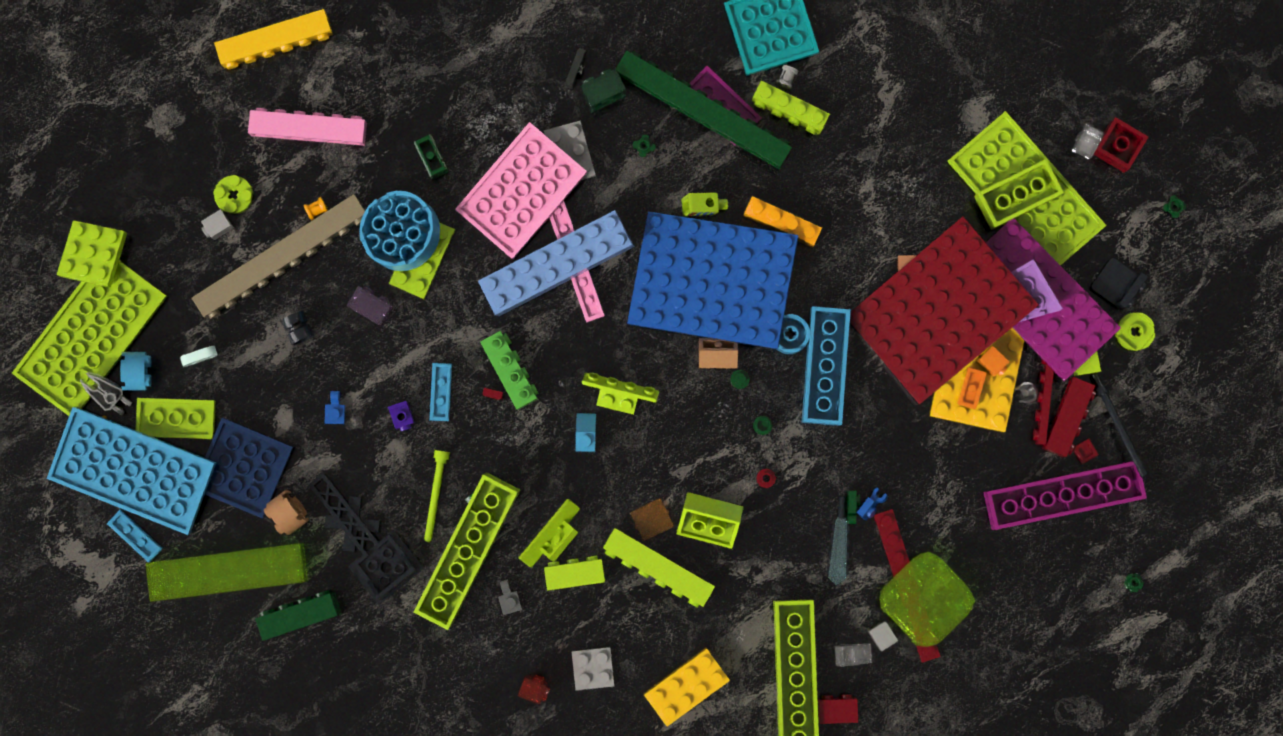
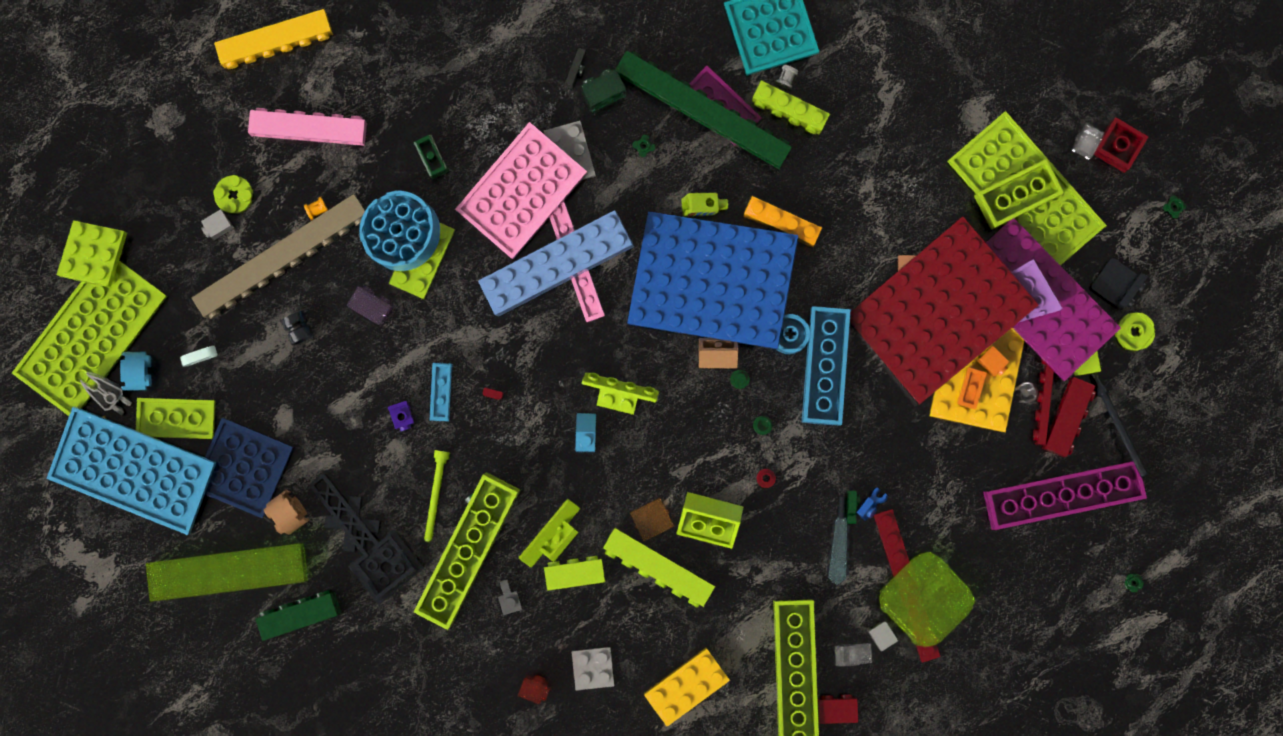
(135, 536): dark azure tile -> none
(335, 412): blue plate -> none
(507, 367): bright green brick -> none
(1085, 451): dark red tile -> none

